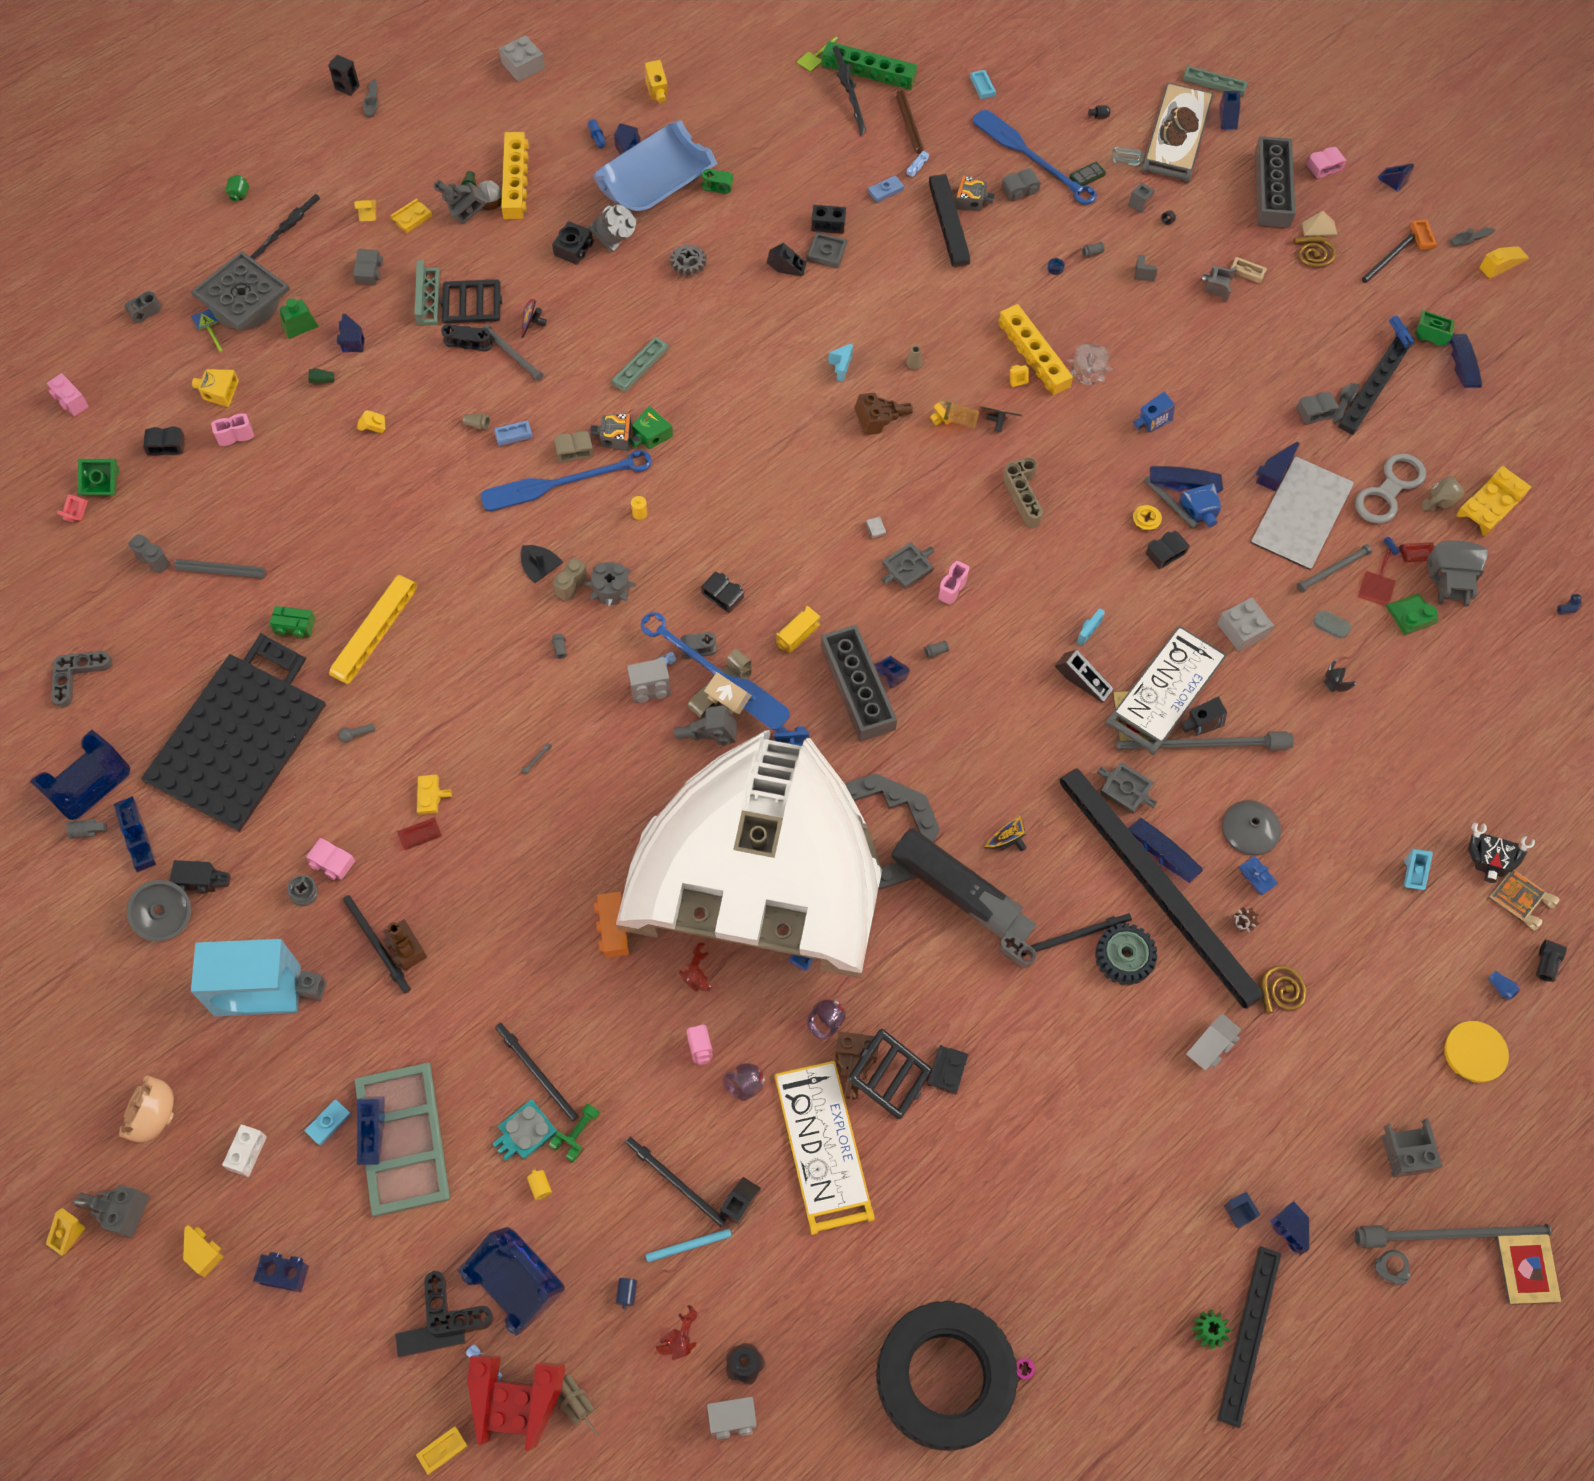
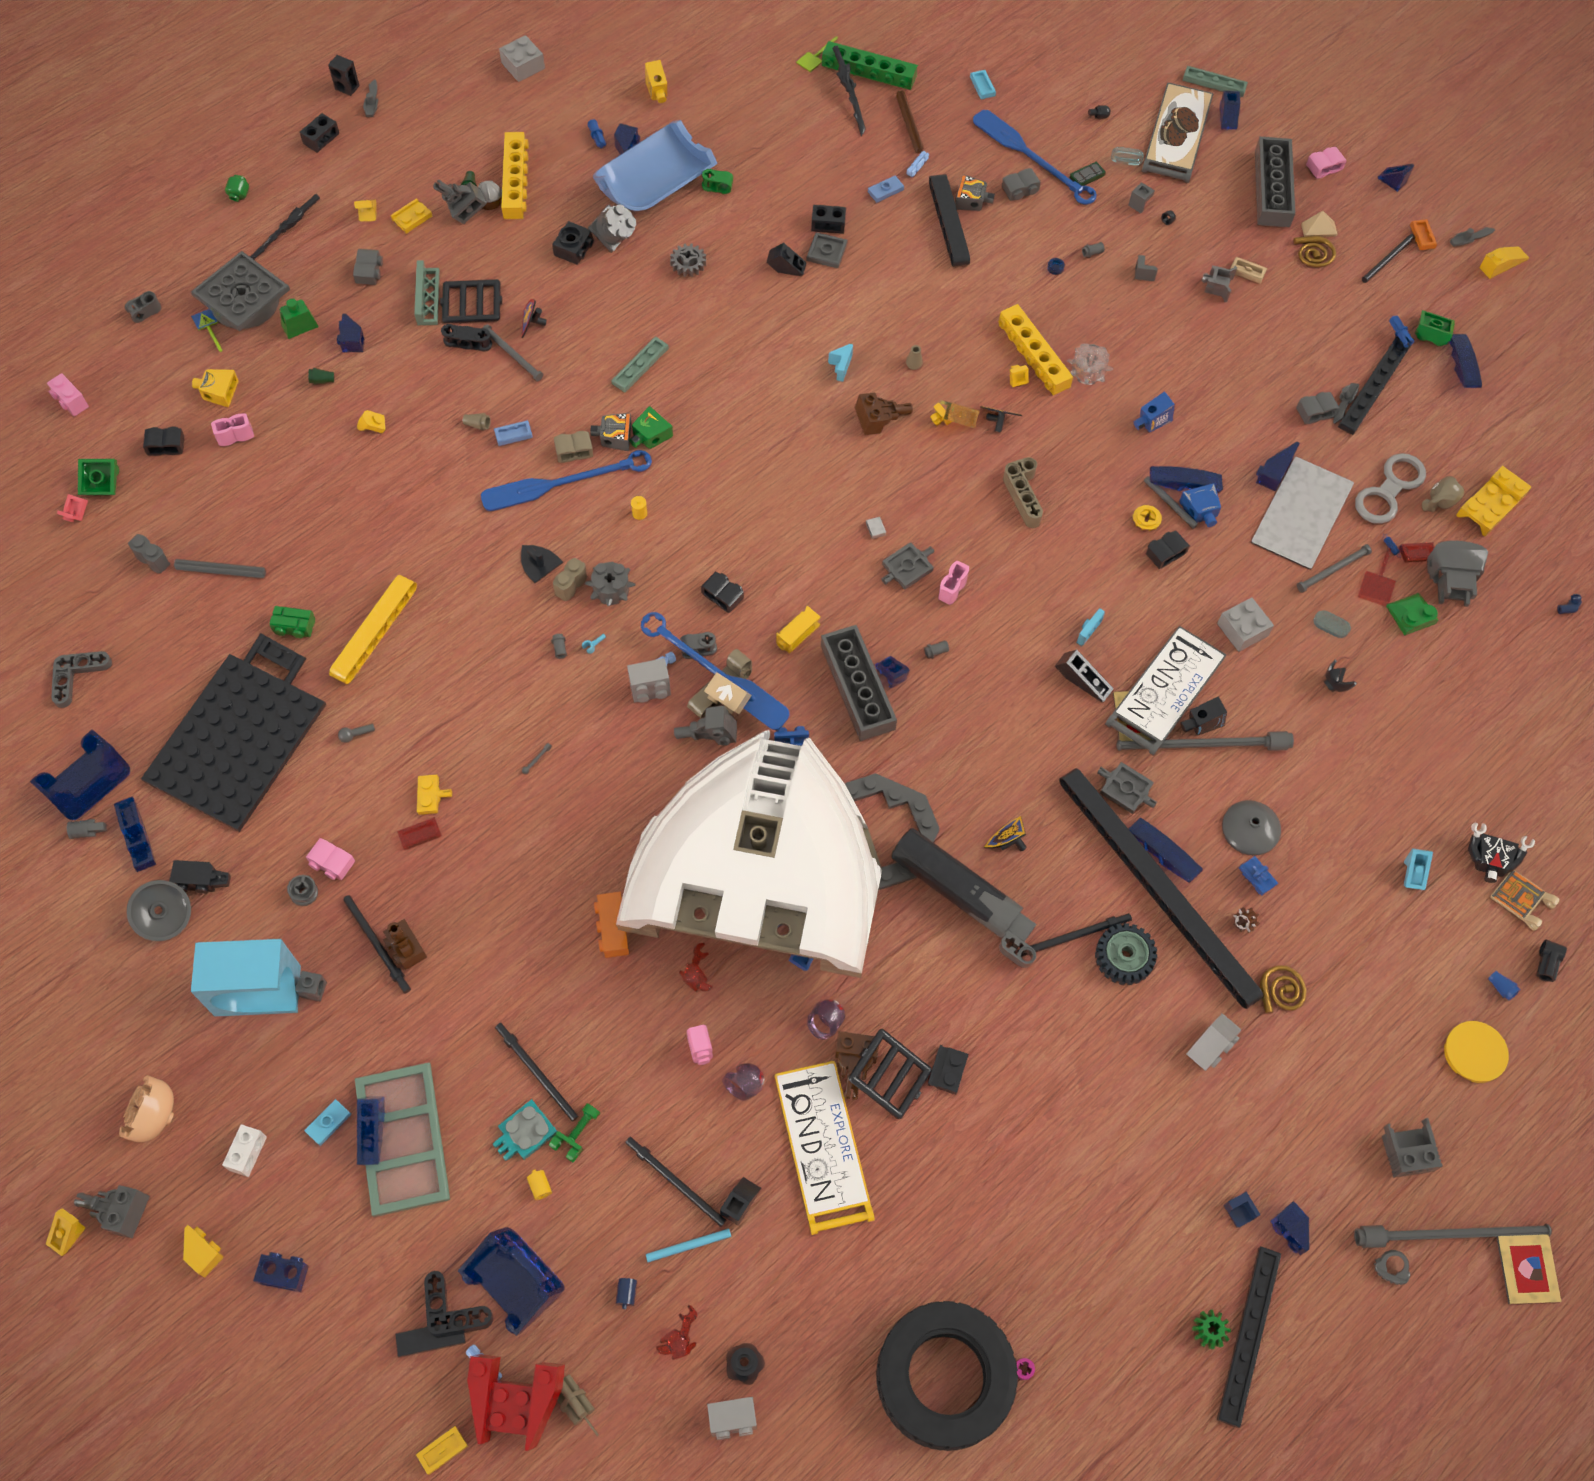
(319, 132): none -> black brick
(588, 643): none -> medium azure hand

